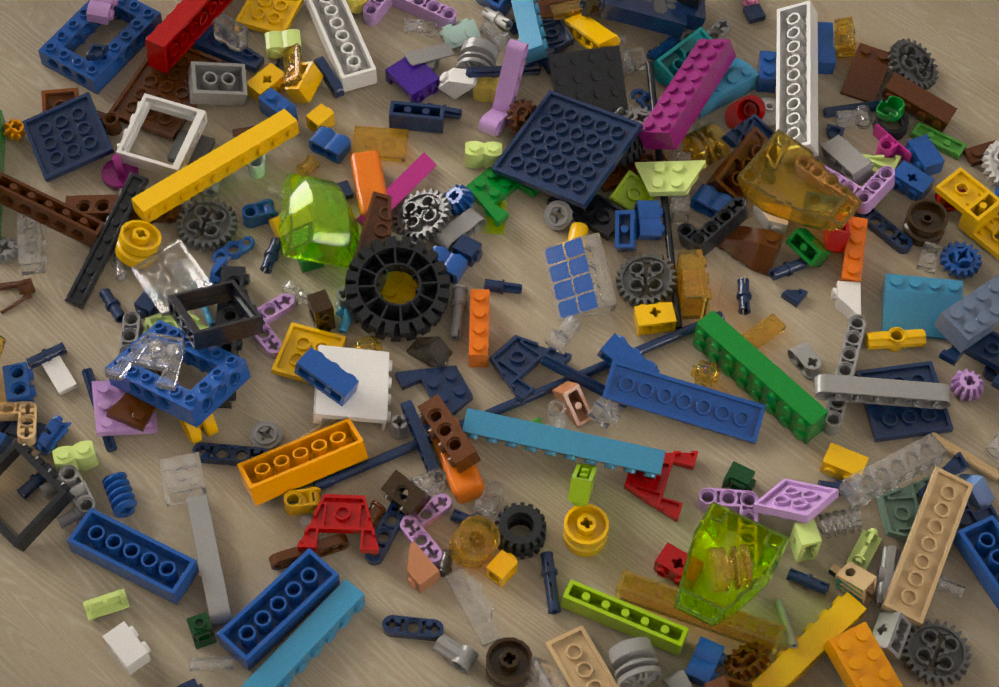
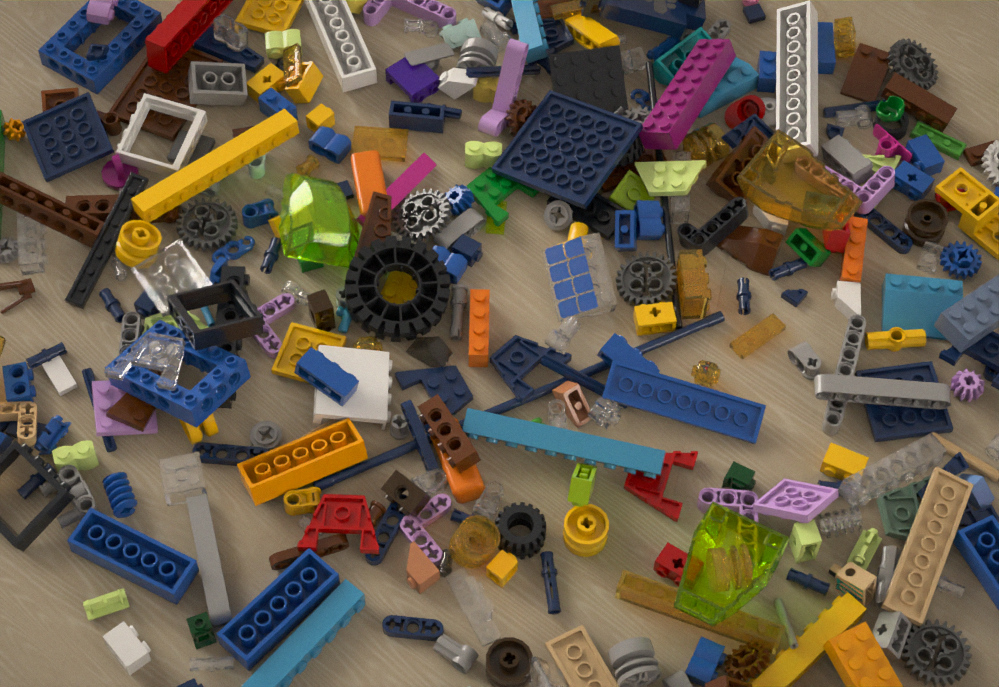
(329, 77): dark blue beam -> none
(502, 286): dark blue axle -> none
(624, 617): lime brick -> none
(709, 200): blue brick -> none
(759, 377): green brick -> none

